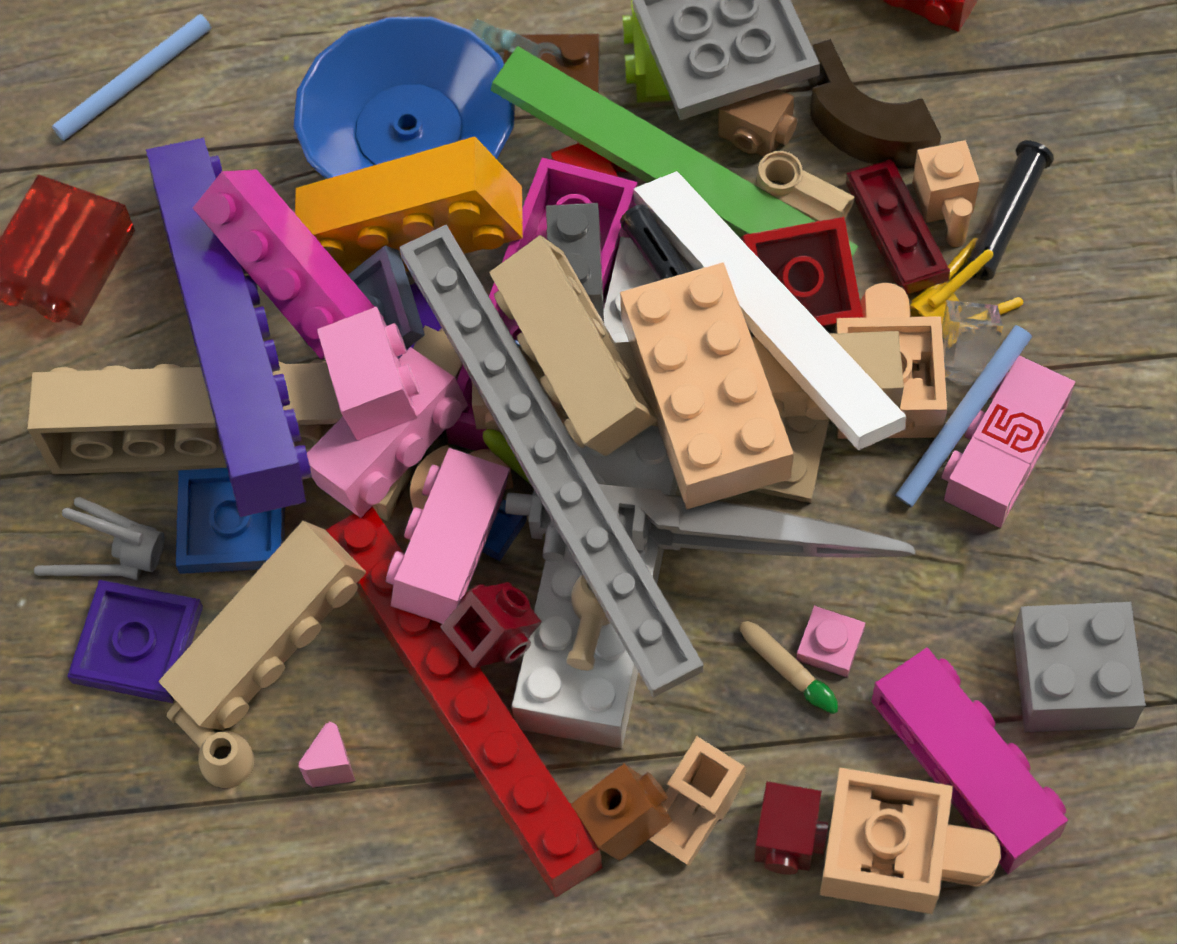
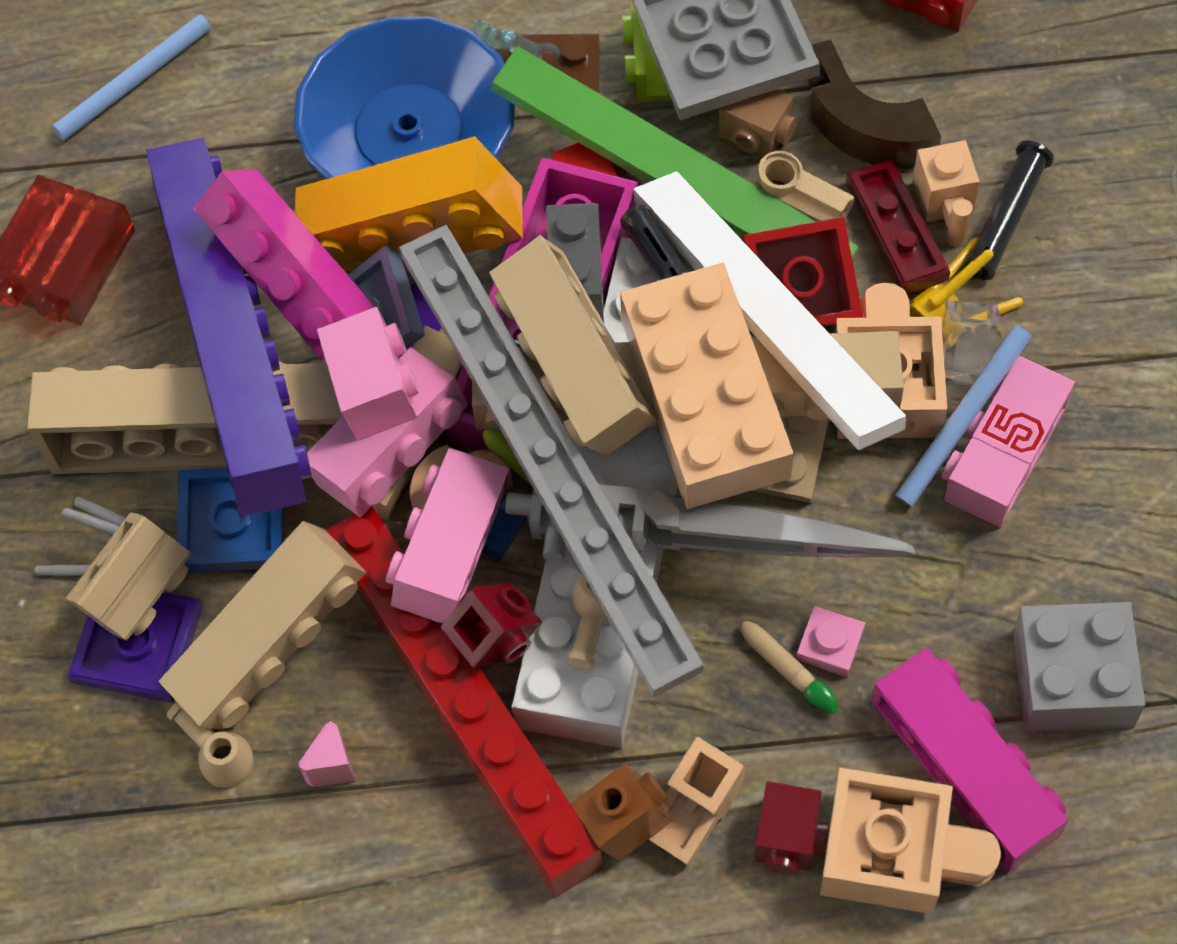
(130, 577): none -> tan brick

